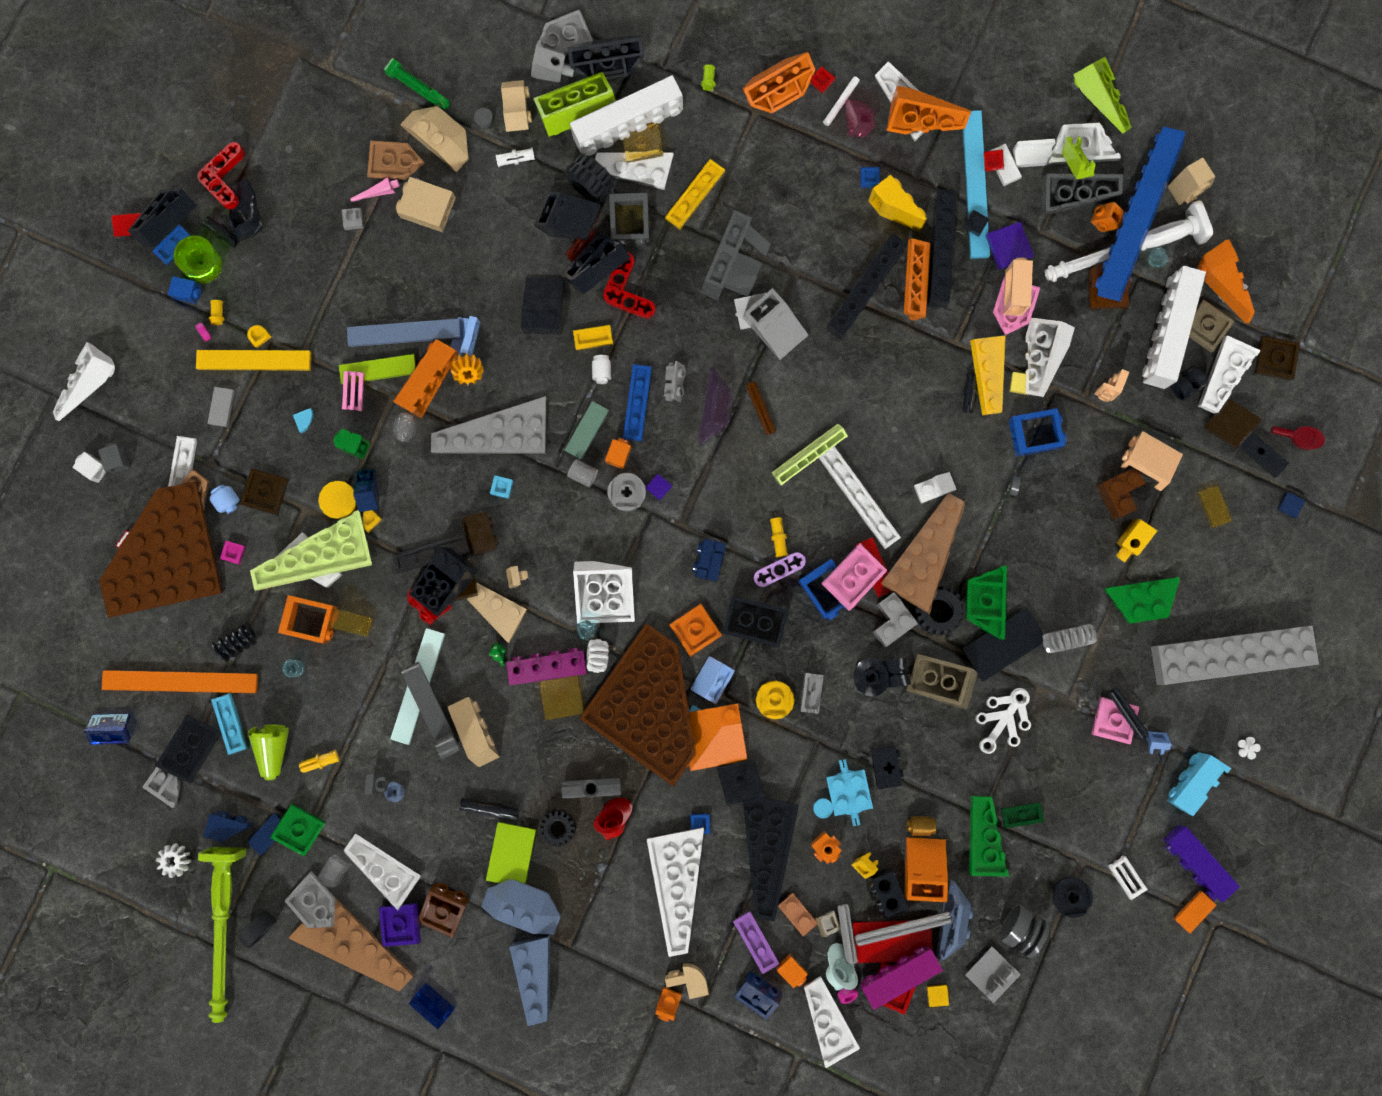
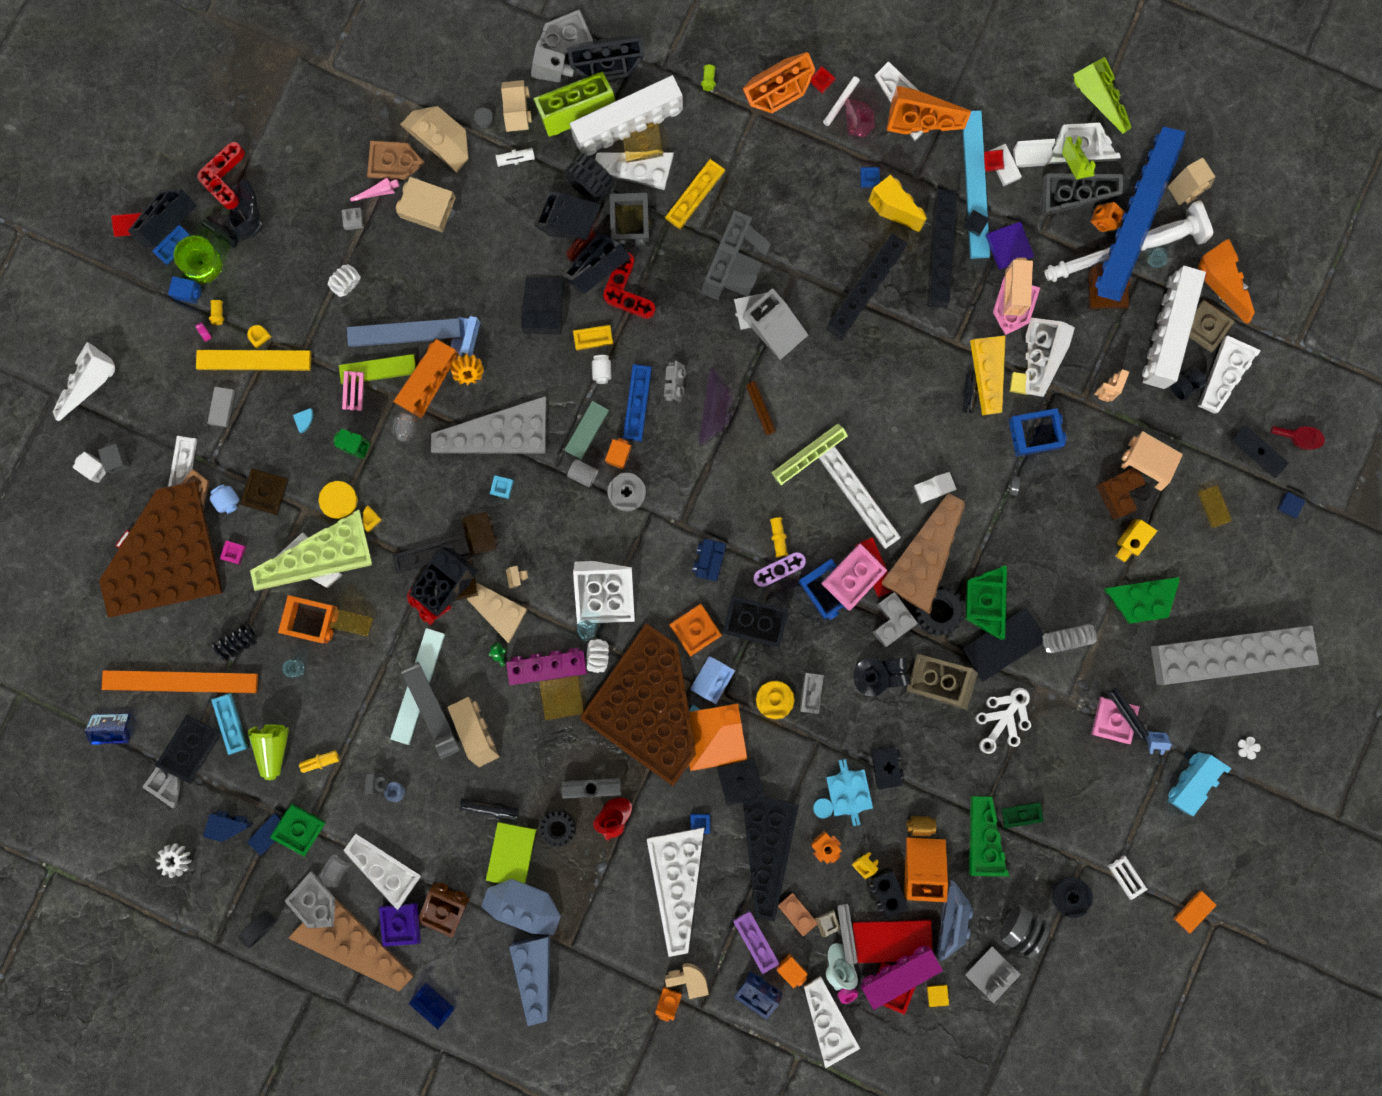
(221, 899): lime piece -> none
(344, 280): none -> white gear
(366, 490): dark blue slope -> none
(395, 69): green piece -> none
(658, 487): dark purple tile -> none
(903, 928): light grey axle -> none
(916, 279): orange fence -> none
(1201, 864): dark purple brick -> none
(1232, 424): dark brown tile -> none
(1277, 358): dark brown tile -> none

